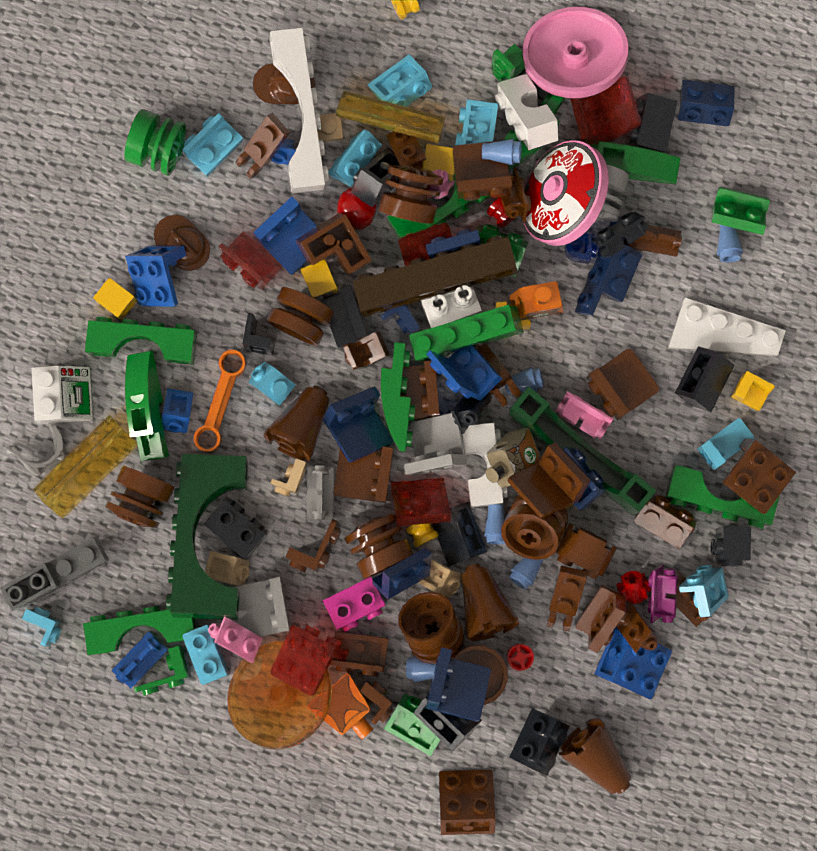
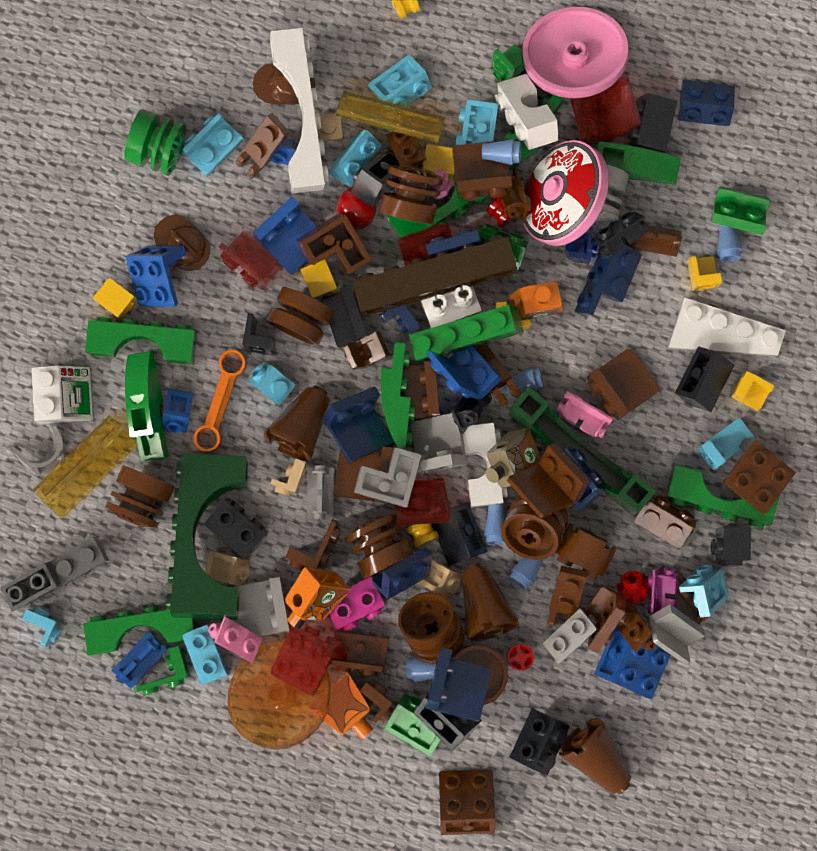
(315, 595): none -> orange torso
(394, 485): none -> light grey plate
(570, 635): none -> light grey hinge
(674, 632): none -> light grey panel
(703, 273): none -> yellow panel

